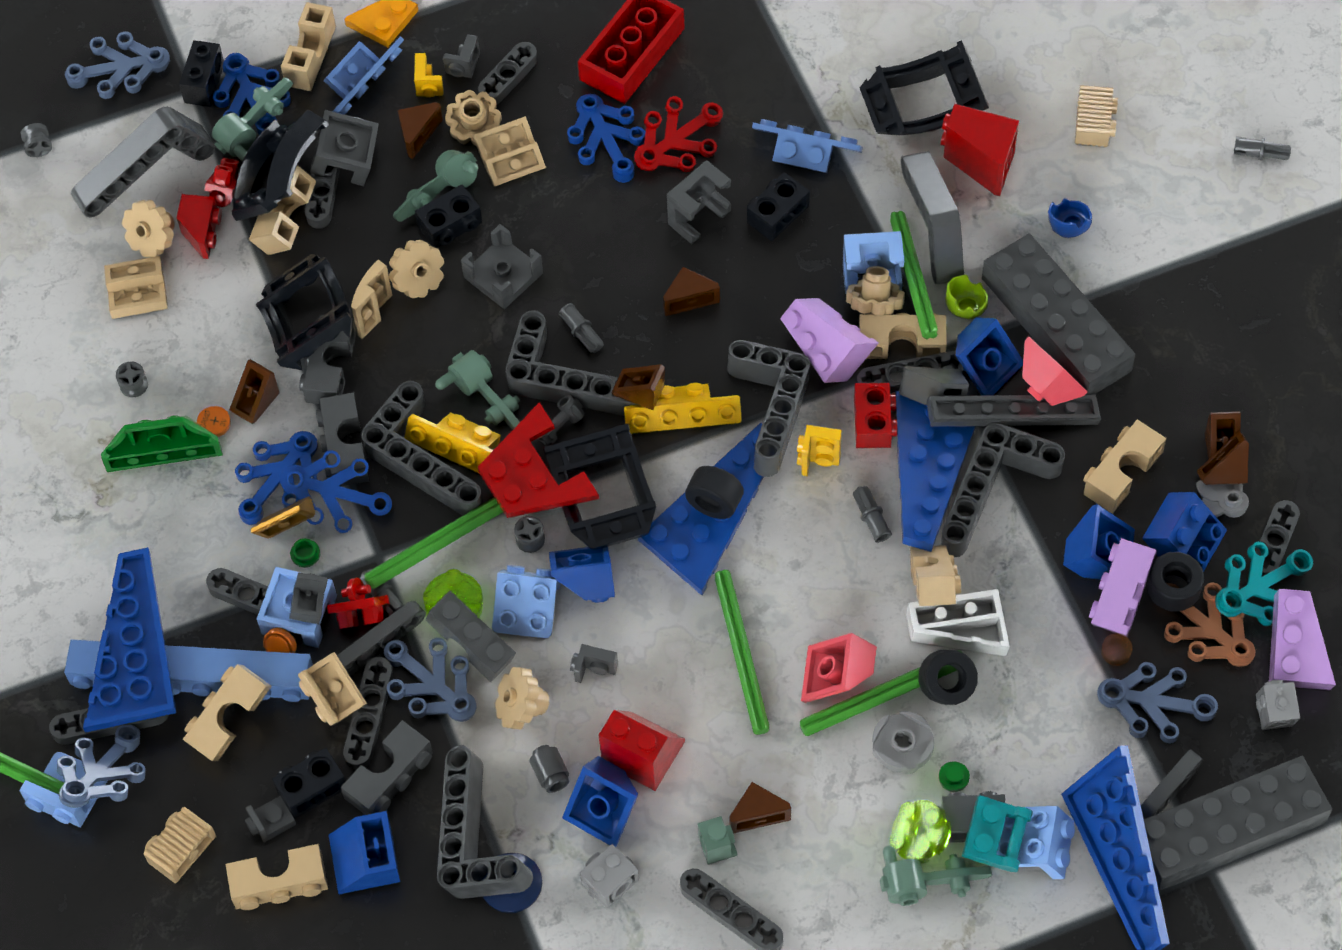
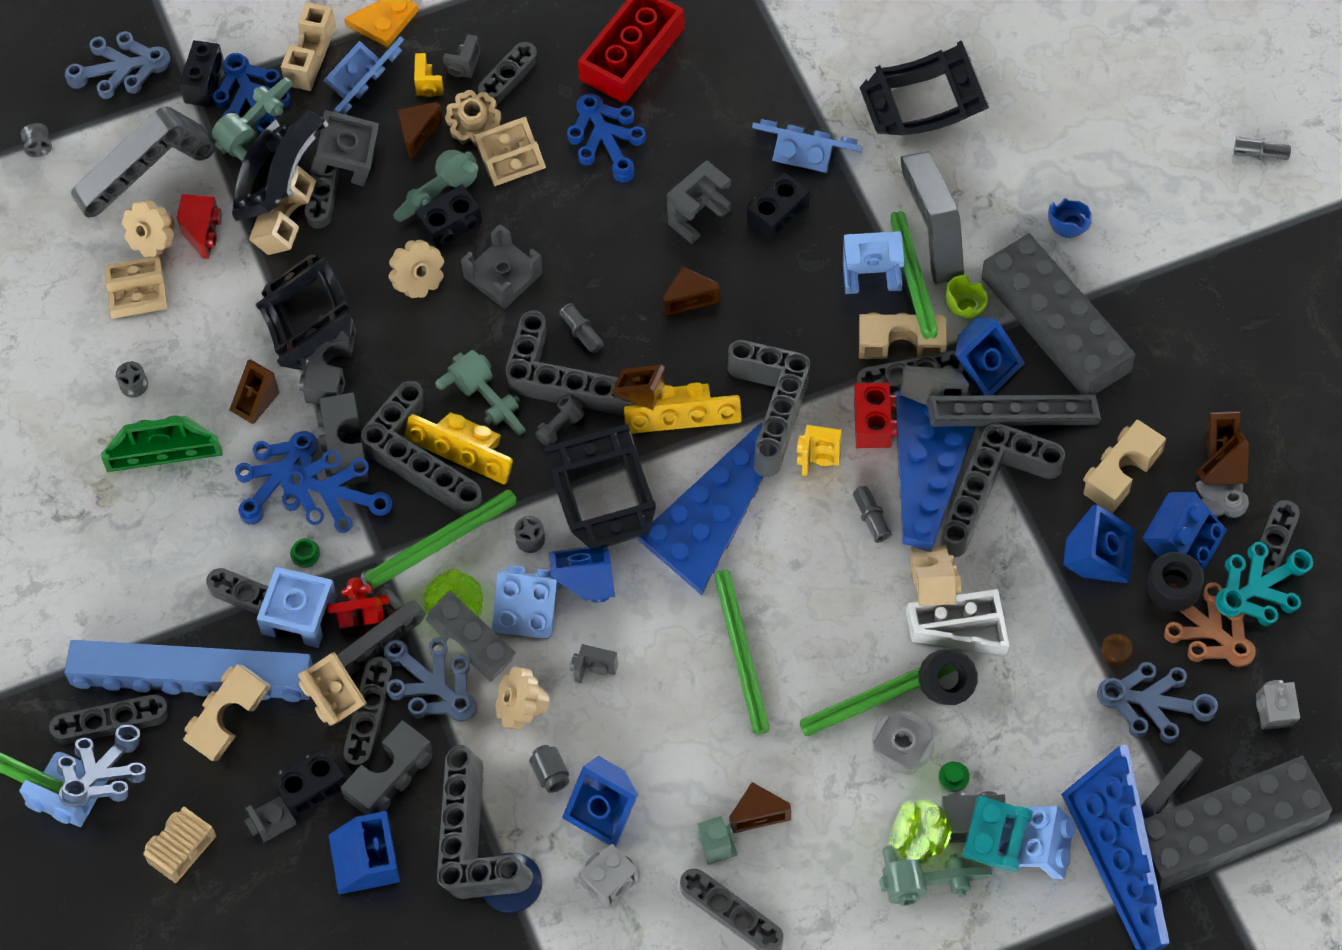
(132, 656): blue wing -> none
(215, 420): orange piece -> none
(223, 182): red hips -> none
(279, 641): orange piece -> none
(285, 518): pearl gold slope -> none
(303, 877): tan arch -> none
(308, 598): dark grey bracket -> none
(369, 297): tan slope -> none
(522, 479): red wing -> none
(639, 747): red slope -> none
(676, 138): red plant -> none
(714, 492): black tyre -> none
(827, 339): lavender wedge -> none
(837, 666): coral slope -> none
(875, 293): tan plant -> none
(980, 145): red slope -> none
(1048, 377): coral slope -> none
(1094, 115): tan brick -> none
(1122, 587): lavender wedge -> none
(1298, 643): lavender wedge -> none

